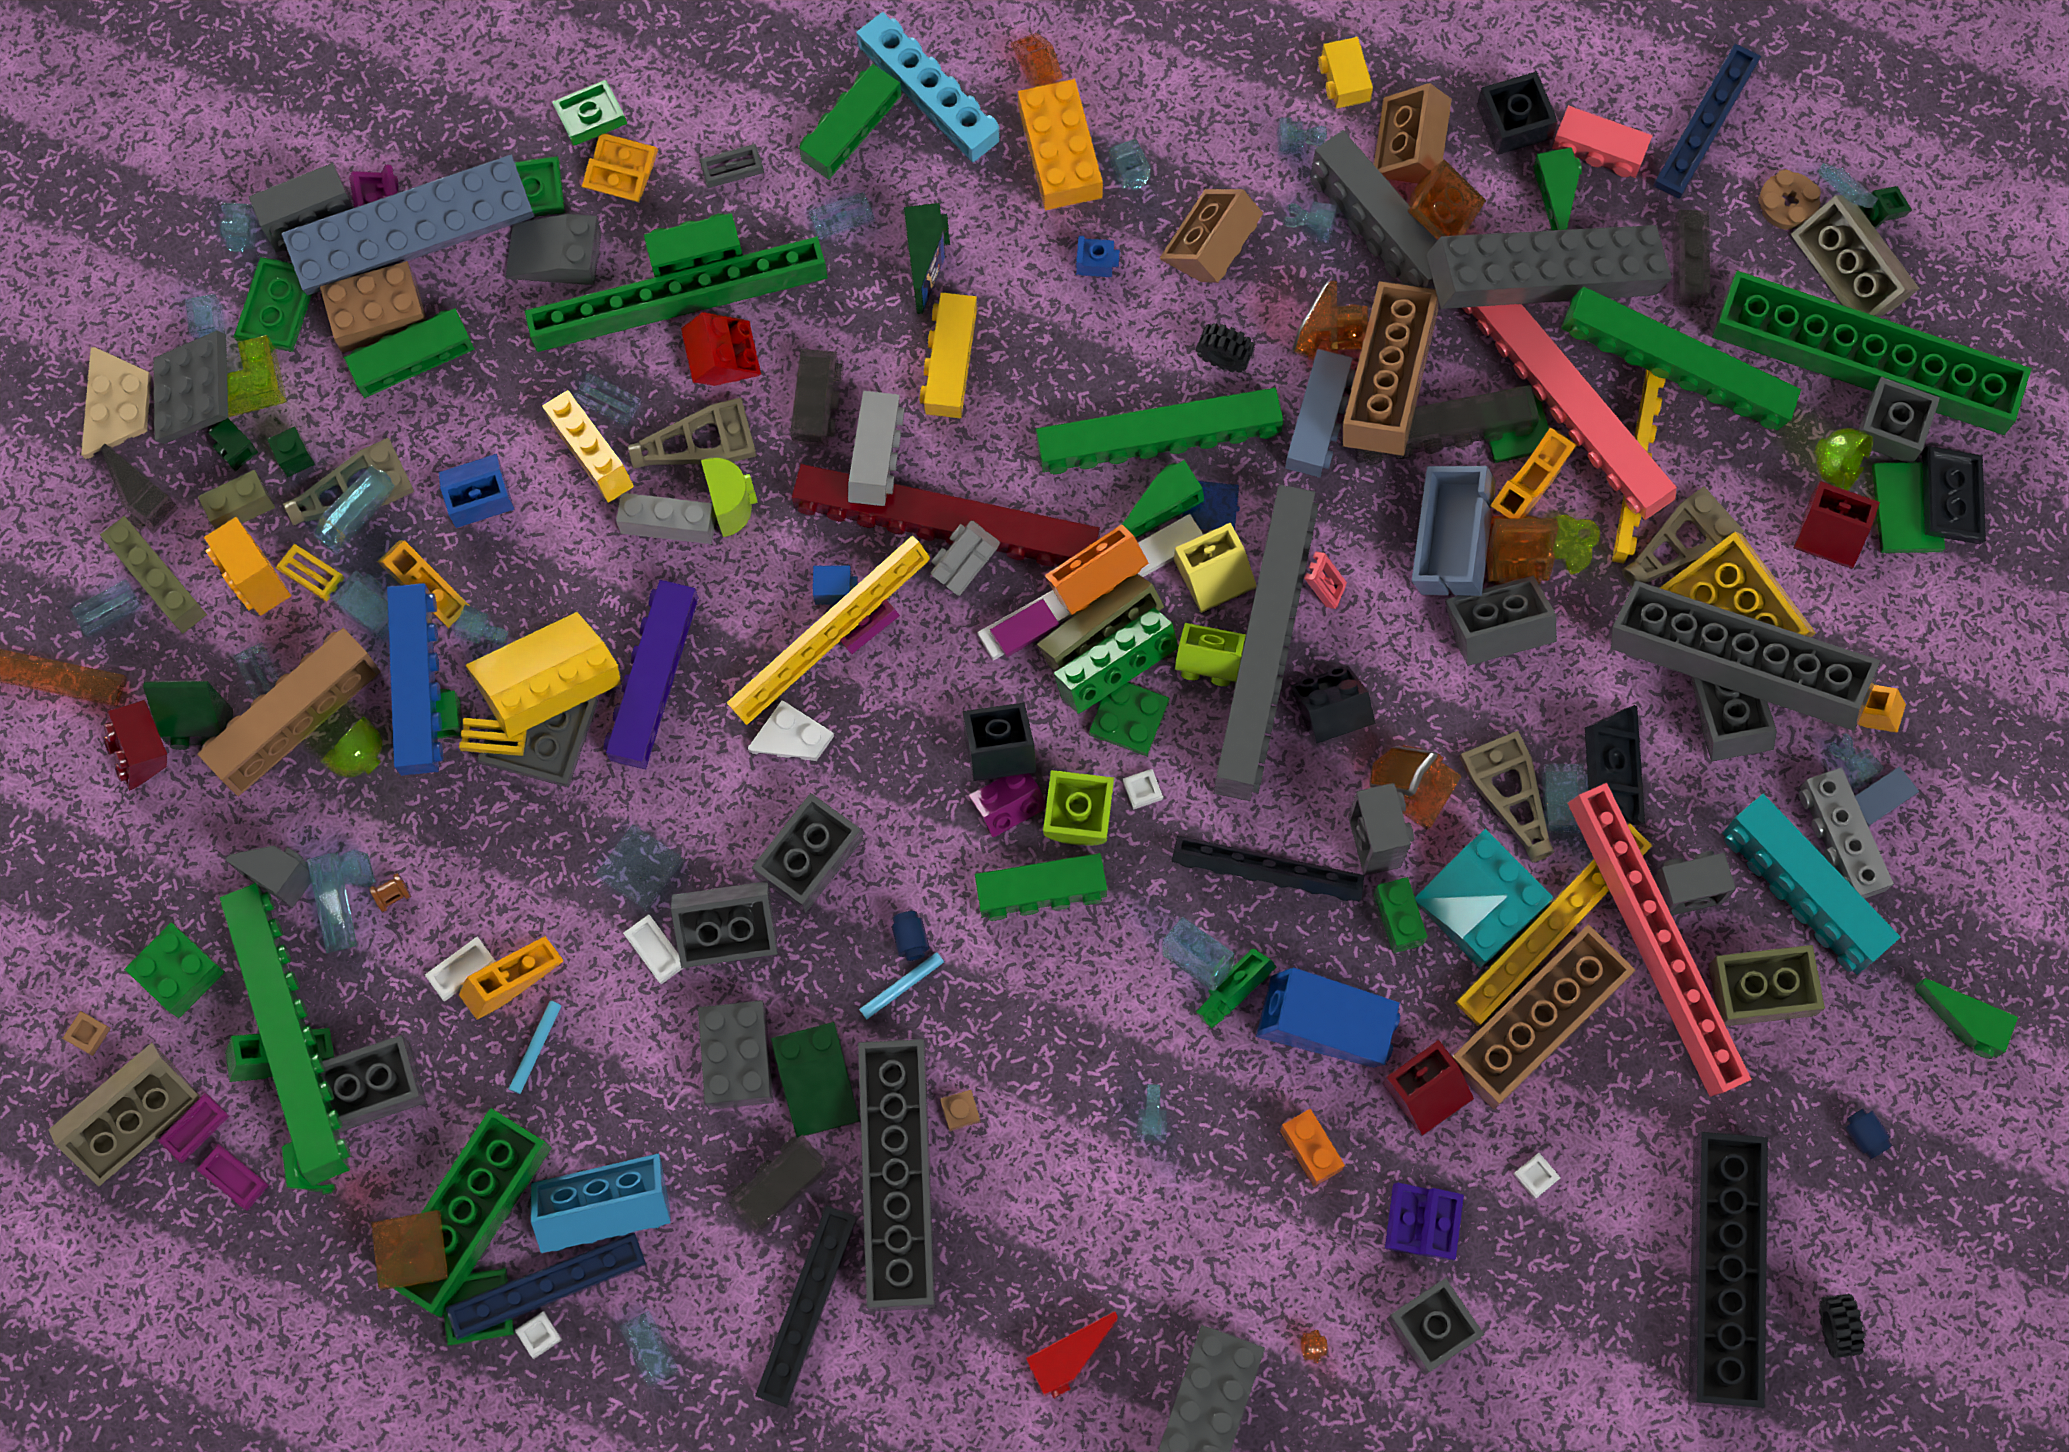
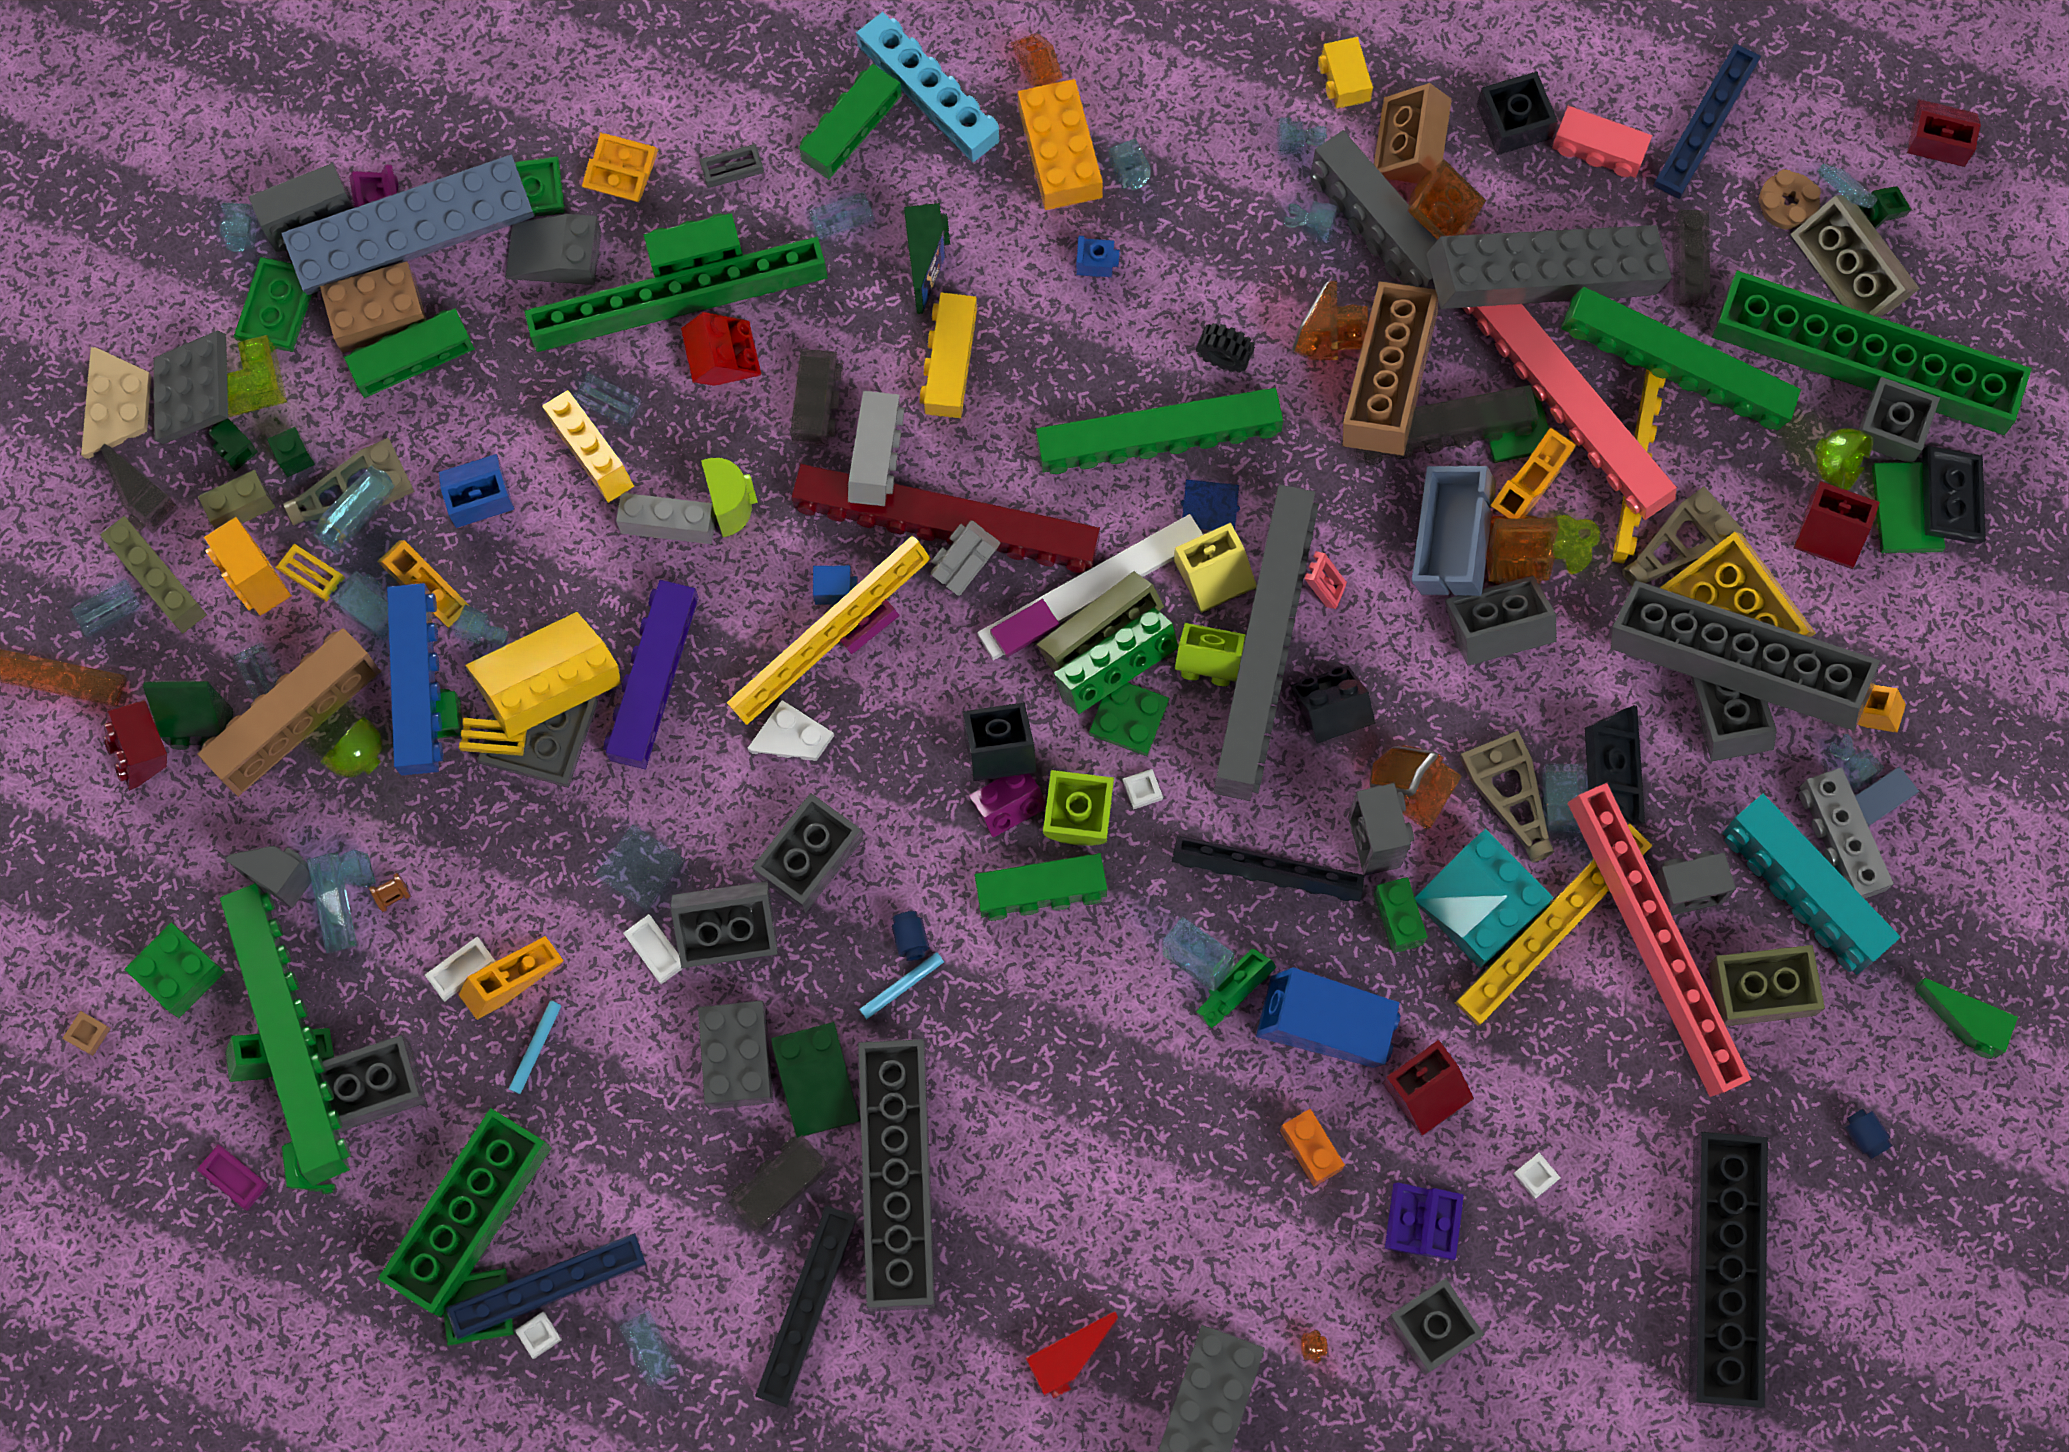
(124, 1114): dark tan slope -> none
(193, 1128): magenta tile -> none
(204, 315): clear light blue brick -> none
(409, 1250): clear orange plate -> none
(589, 112): tile -> none
(599, 1203): dark azure slope -> none
(733, 431): dark tan plate -> none
(960, 1110): medium nougat plate -> none
(1097, 569): orange brick -> none
(1152, 1121): clear light blue piece -> none
(1167, 497): green slope -> none
(1212, 234): medium nougat slope -> none
(1319, 412): sand blue brick -> none
(1541, 1016): medium nougat brick -> none
(1557, 180): green slope -> none
(1841, 1325): black tyre -> none
(1944, 133): none -> dark red slope

